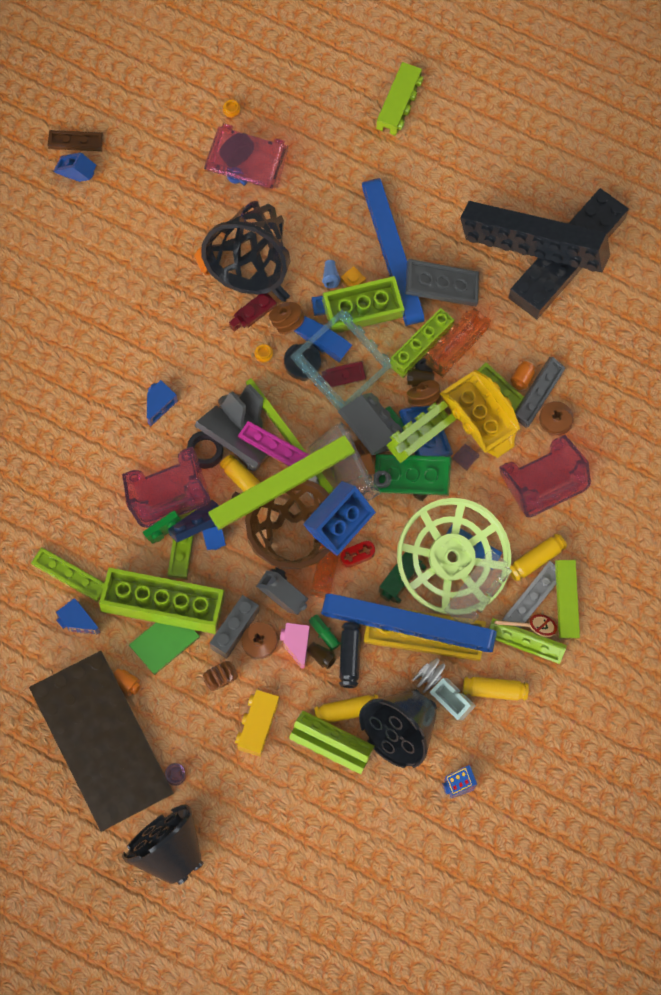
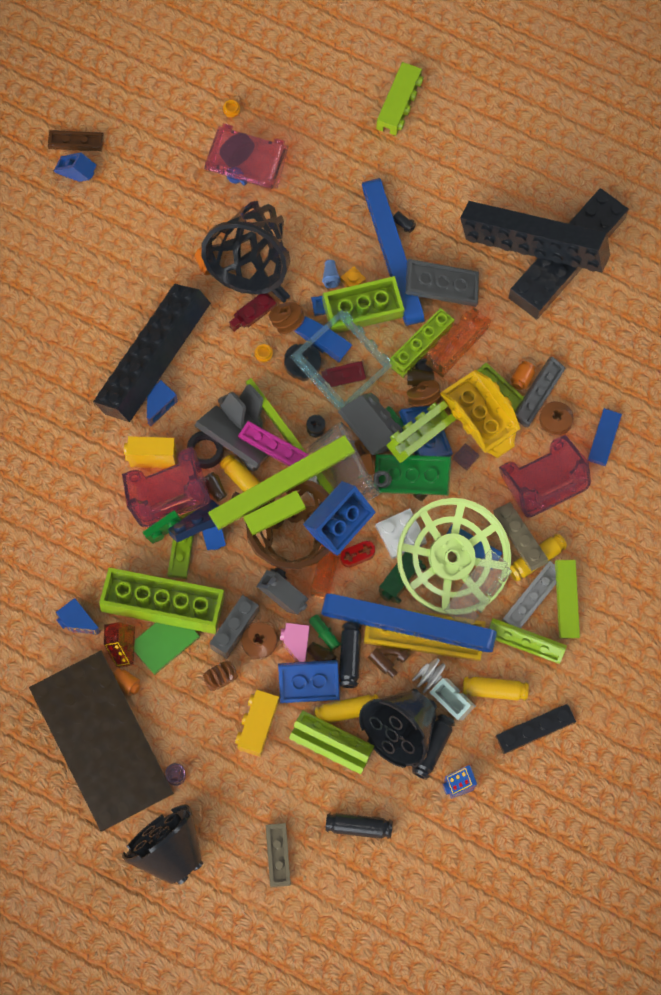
(68, 574): lime tile -> none
(119, 642): none -> clear red slope
(150, 452): none -> yellow brick
(151, 352): none -> black brick
(215, 486): none -> dark brown cone
(274, 512): none -> lime tile
(278, 855): none -> dark tan plate
(308, 681): none -> blue tile
(318, 429): none -> black wheel
(358, 825): none -> black axle
(379, 658): none -> reddish brown plant
(391, 529): none -> white plate
(407, 224): none -> black pin
(439, 738): none -> black axle
(520, 536): none -> dark tan plate
(535, 728): none -> black plate
(538, 623): light nougat piece -> none
(604, 437): none -> blue tile

